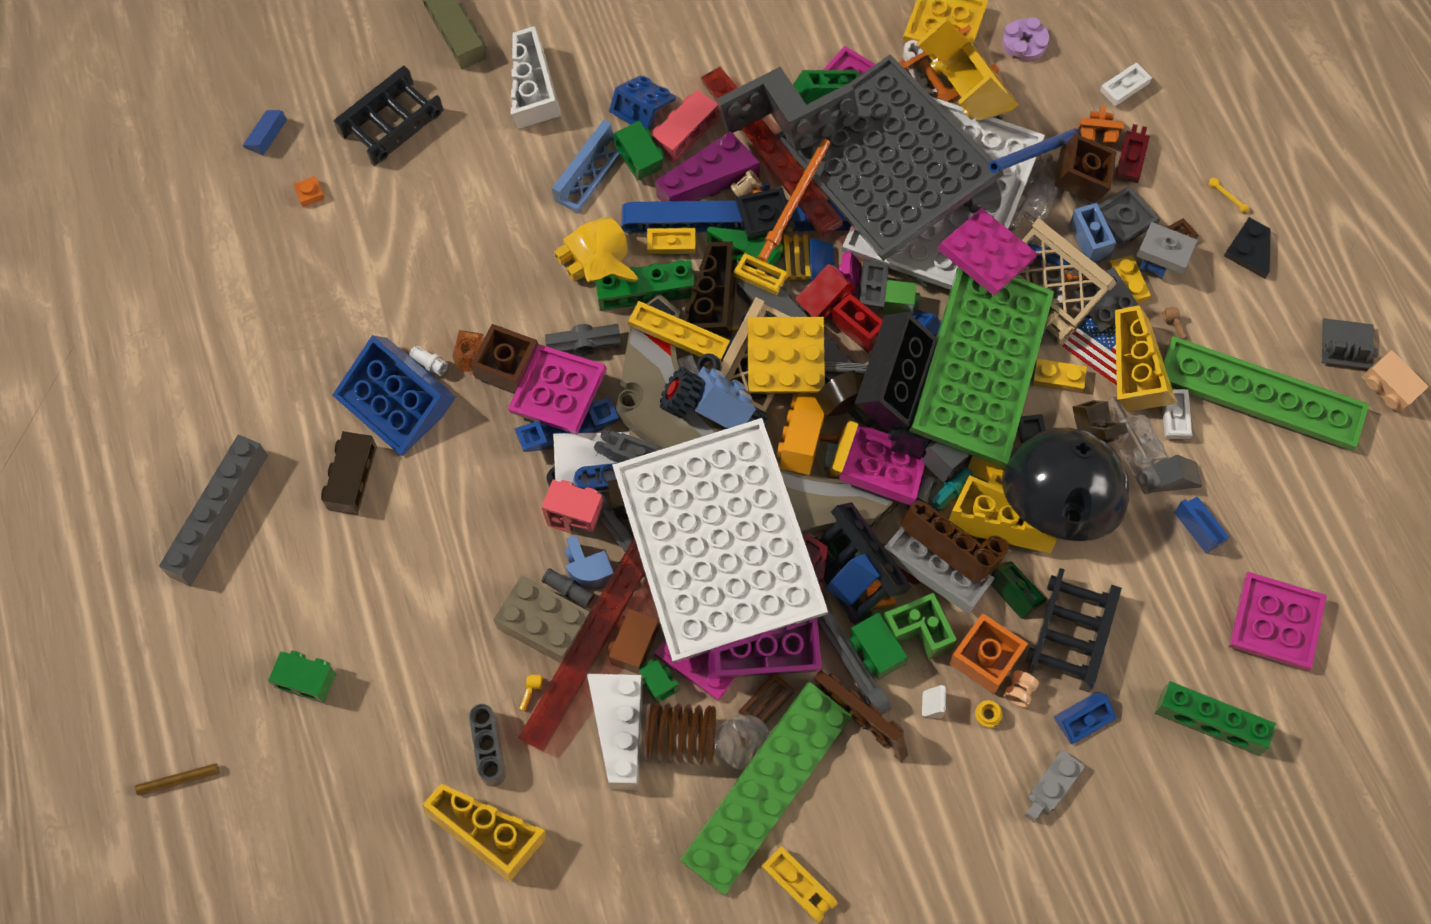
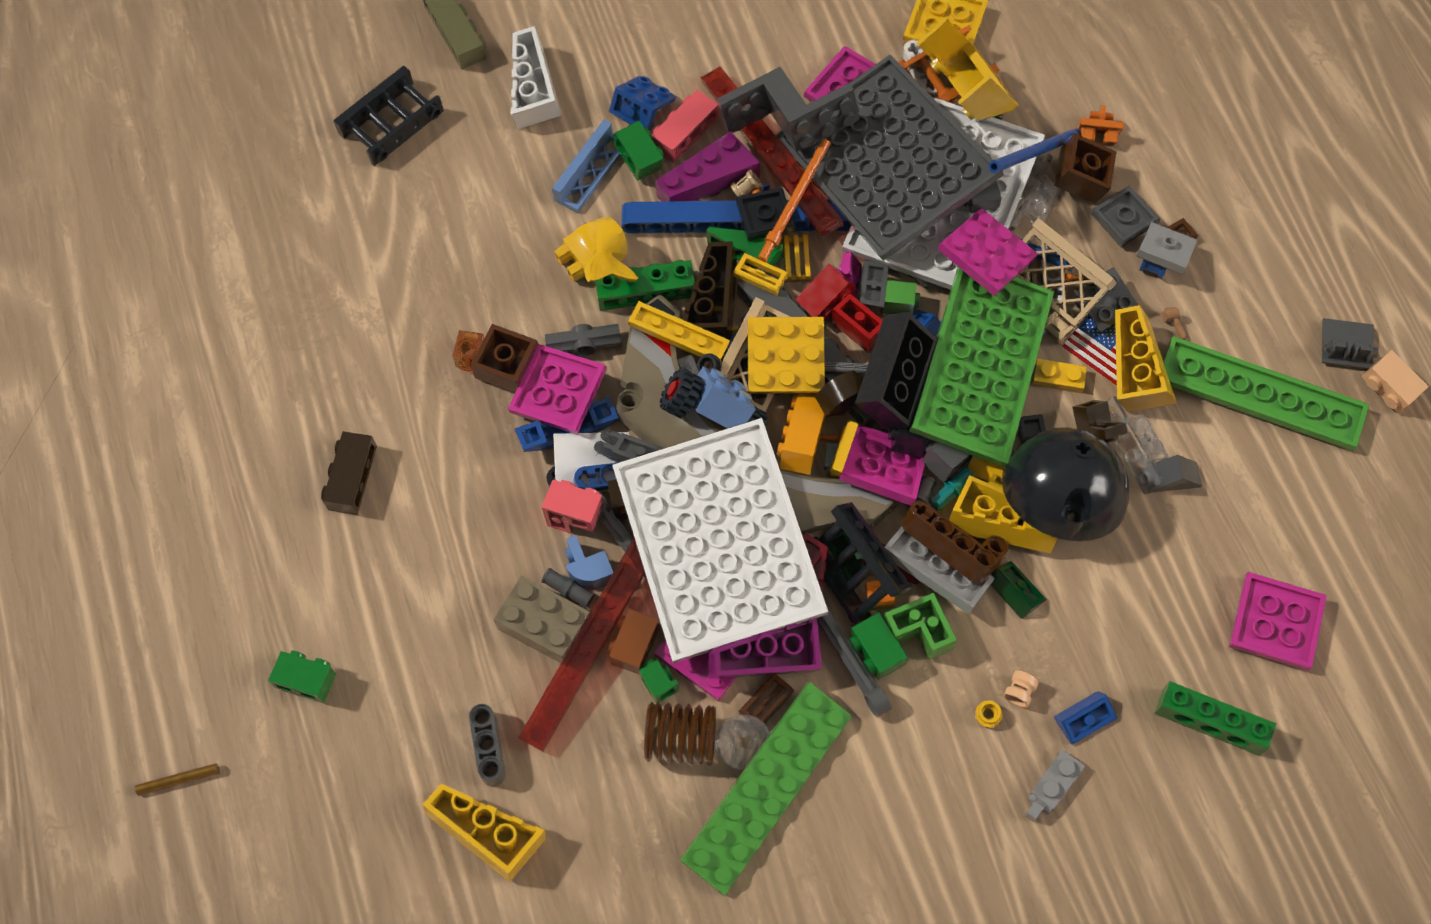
(213, 510): dark grey brick -> none
(265, 131): blue slope -> none
(308, 191): orange plate -> none
(393, 394): blue slope -> none
(432, 362): white pin -> none
(533, 682): yellow hand -> none
(618, 719): white wedge -> none
(671, 241): yellow plate -> none
(798, 884): yellow plate -> none
(818, 83): green slope -> none
(820, 256): blue slope -> none
(853, 579): blue slope -> none
(862, 714): reddish brown wing -> none
(934, 702): white slope -> none
(988, 653): orange brick -> none
(1026, 28): lavender plate -> none
(1092, 232): medium blue brick -> none
(1100, 625): black fence -> none
(1125, 84): white plate -> none
(1132, 155): dark red hinge -> none
(1132, 277): yellow plate -> none
(1178, 417): white plate -> none
(1201, 524): blue panel -> none
(1214, 183): yellow hinge -> none
(1252, 248): black wing -> none

